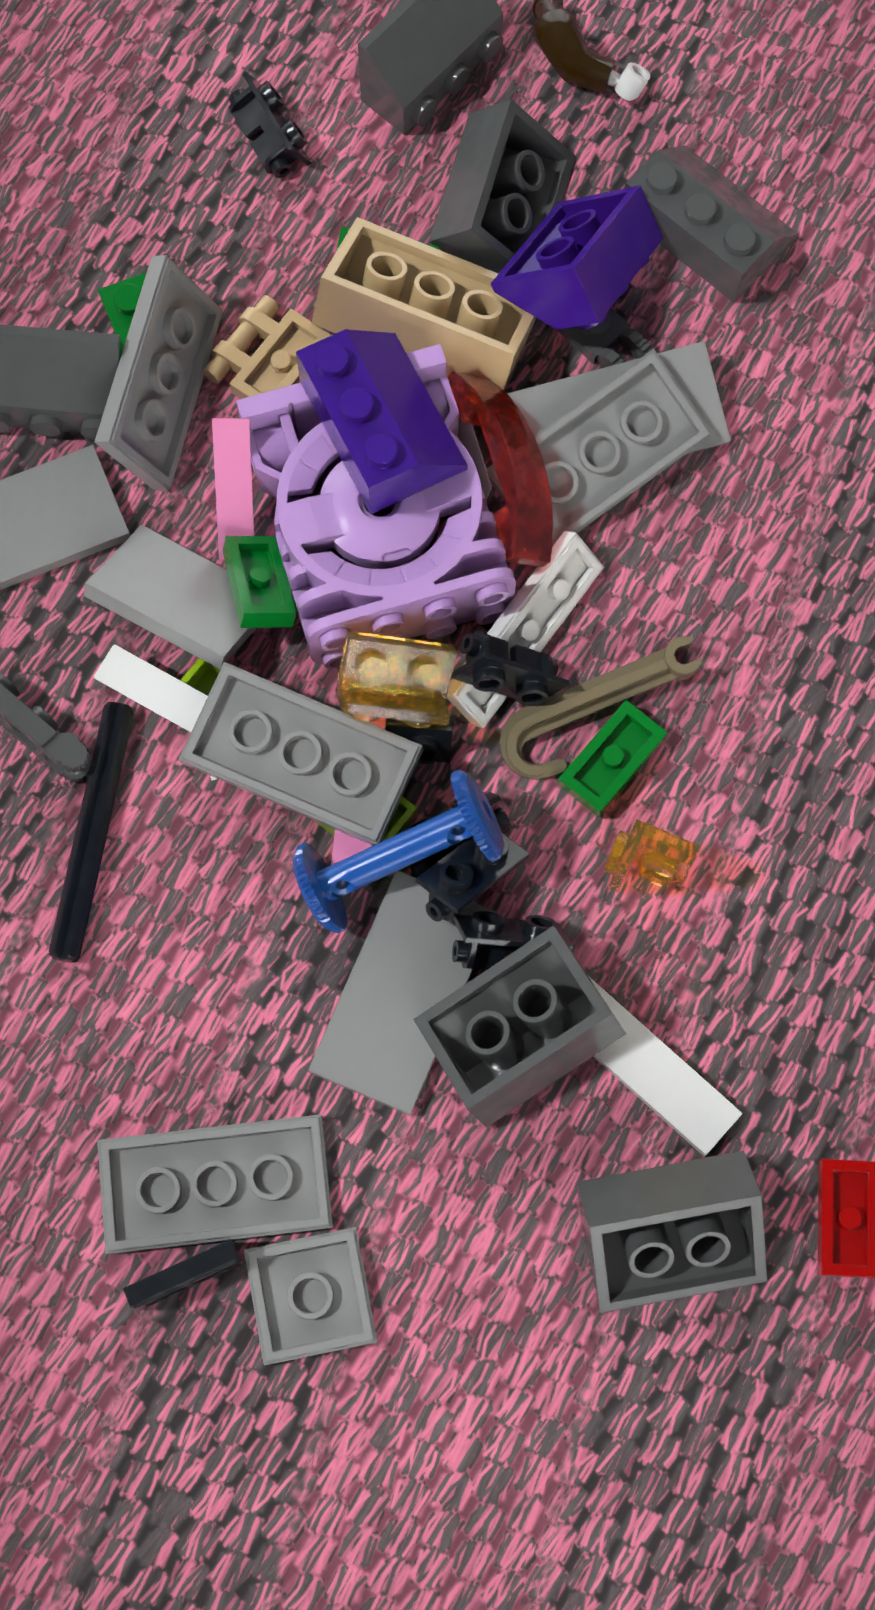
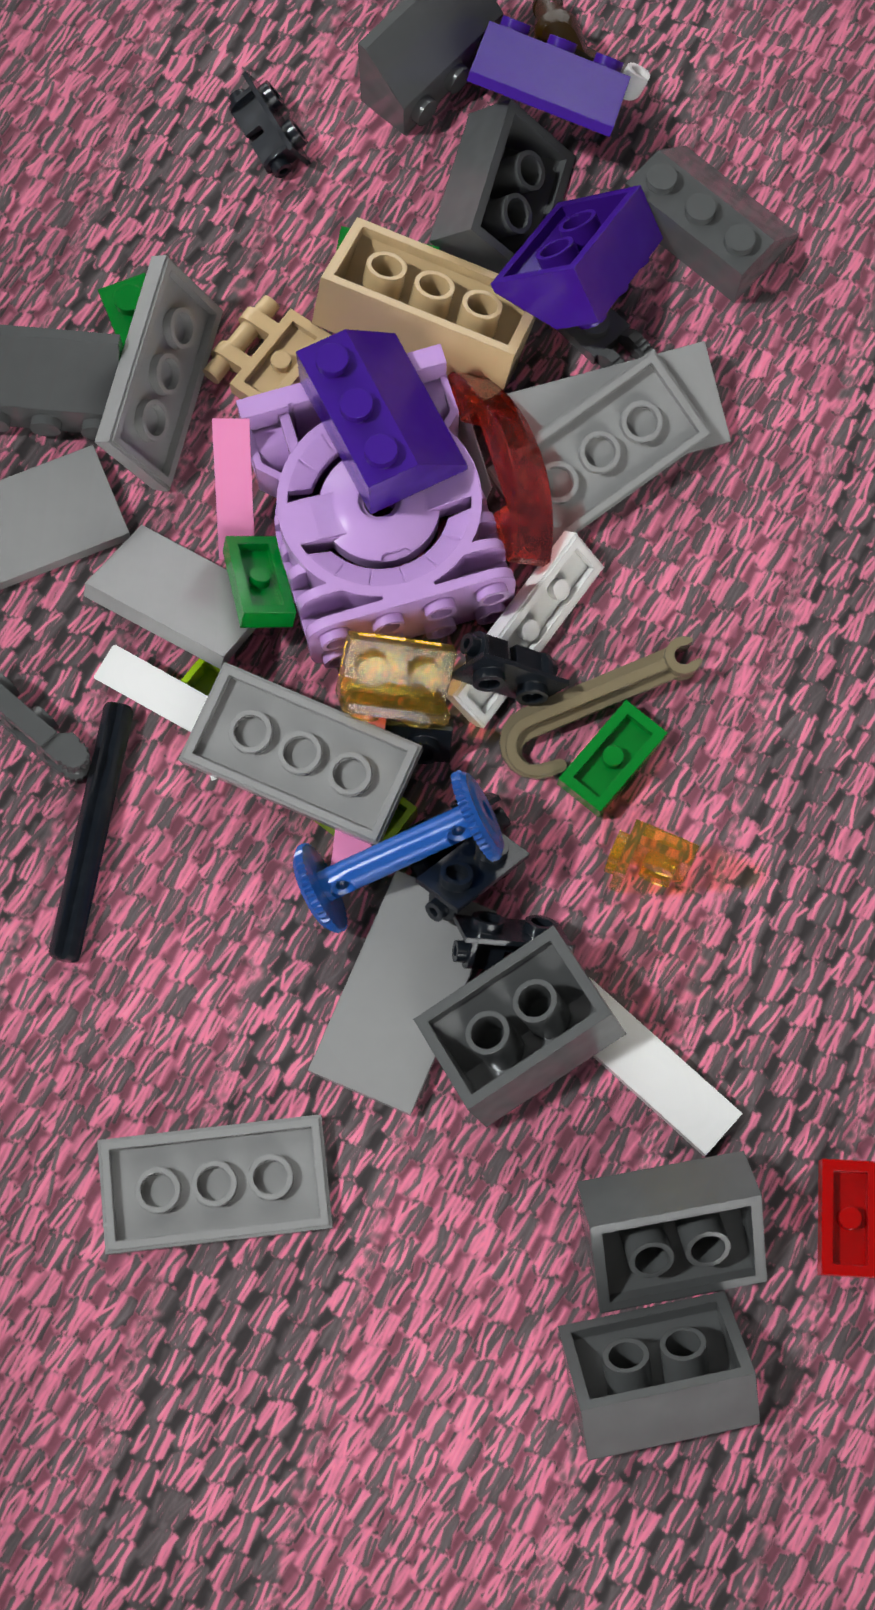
(183, 1275): black tile -> none
(310, 1296): light grey tile -> none
(550, 75): none -> dark purple slope
(659, 1375): none -> dark grey slope

